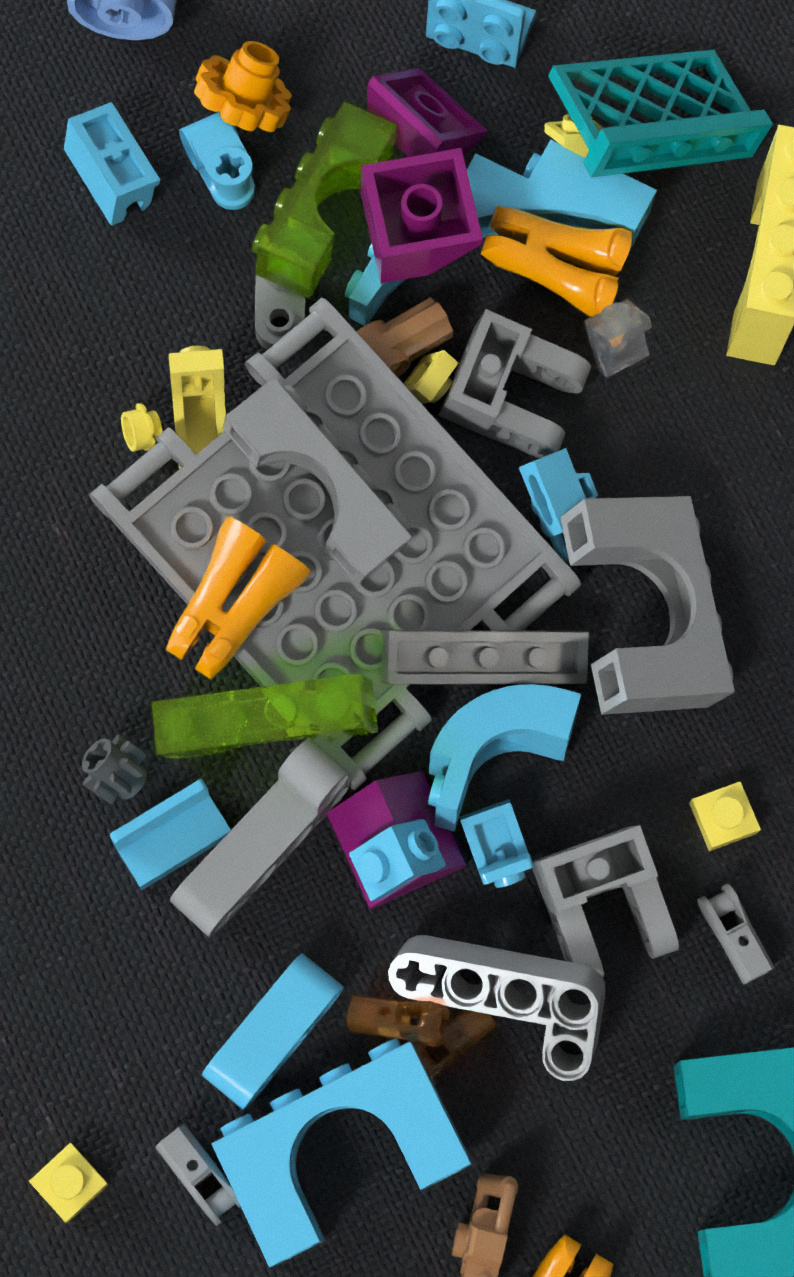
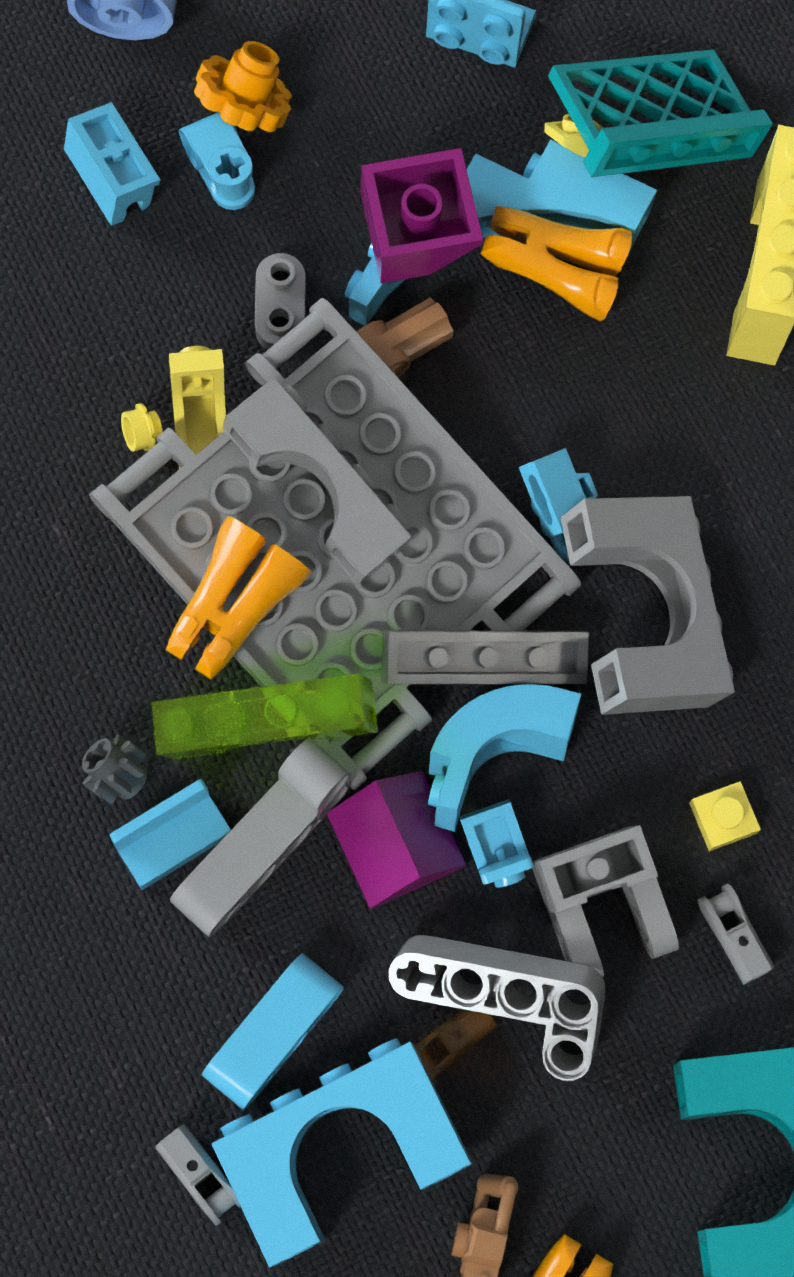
(68, 1183): light yellow plate -> none
(298, 242): clear neon green arch -> none
(392, 1019): clear orange bar -> none
(396, 858): medium azure bracket -> none
(424, 113): magenta slope -> none
(431, 377): light yellow plate -> none
(478, 384): light grey brick -> none
(618, 336): clear bracket -> none

